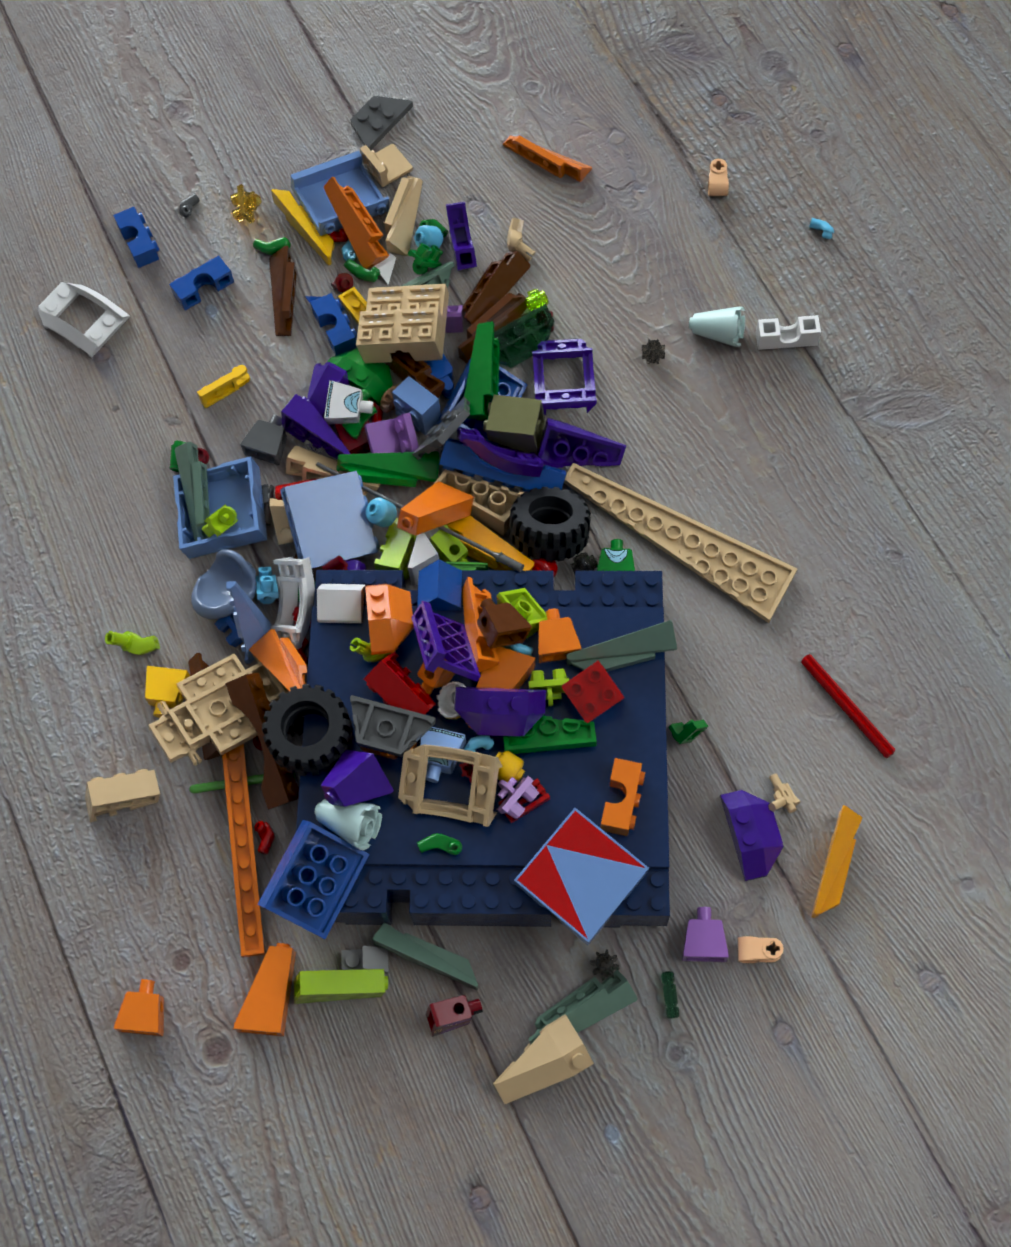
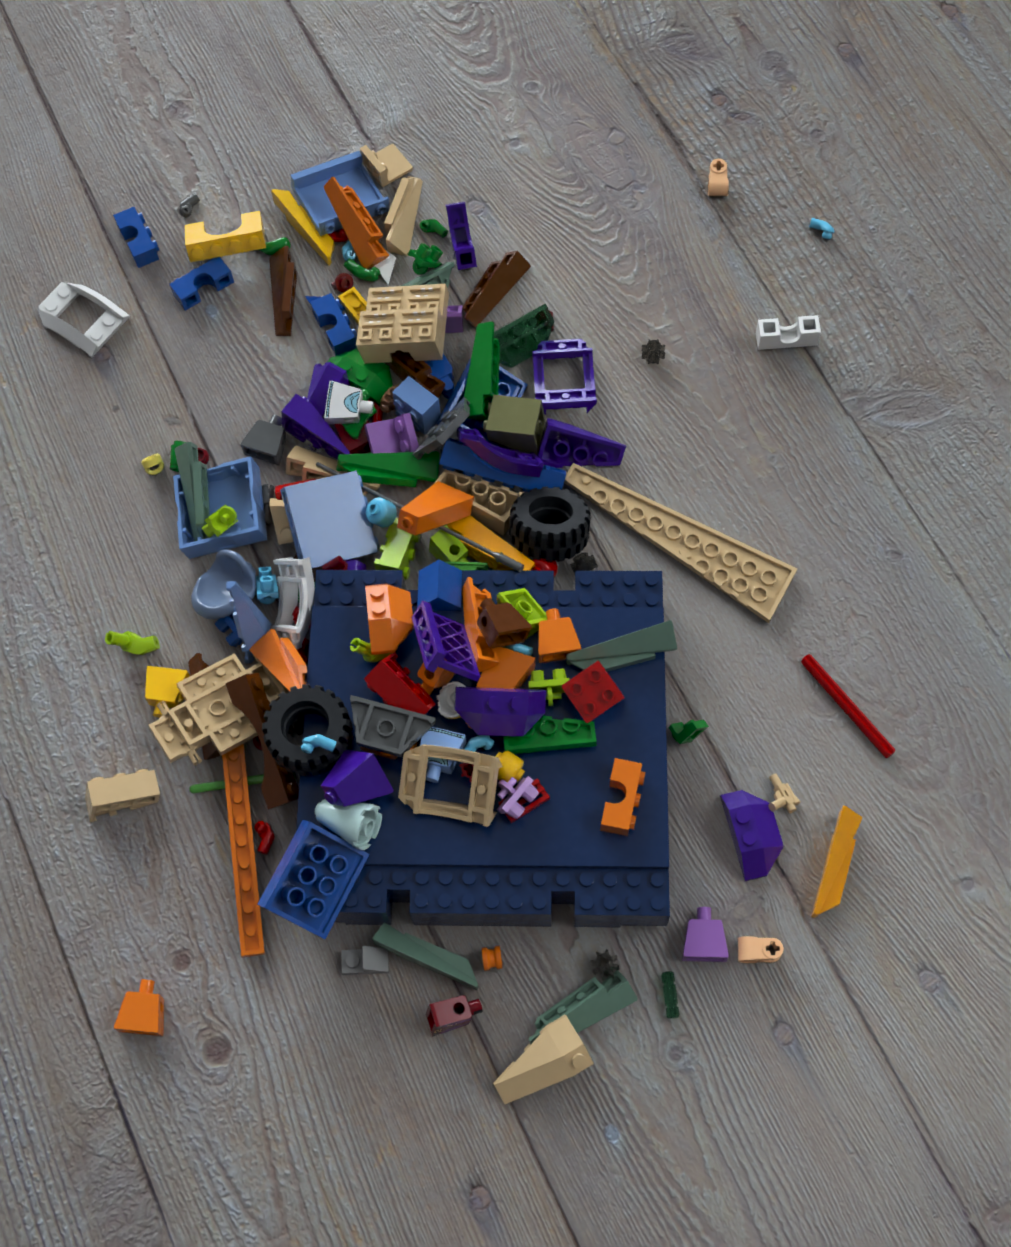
(151, 461): none -> light yellow tile
(224, 386): yellow hinge -> none
(246, 238): none -> yellow arch
(247, 203): clear yellow hips -> none
(268, 998): orange slope -> none
(317, 740): none -> medium azure arm
(339, 985): lime slope -> none
(340, 603): white slope -> none
(378, 118): dark grey wing -> none
(422, 556): white slope -> none
(428, 235): medium azure head -> none
(442, 842): green arm -> none
(491, 958): none -> orange wheel
(501, 313): reddish brown wedge -> none
(515, 240): tan arm -> none
(535, 299): clear neon green gear -> none
(547, 159): orange wedge -> none
(581, 875): tile -> none
(616, 558): green torso -> none
(720, 325): light aqua cone -> none

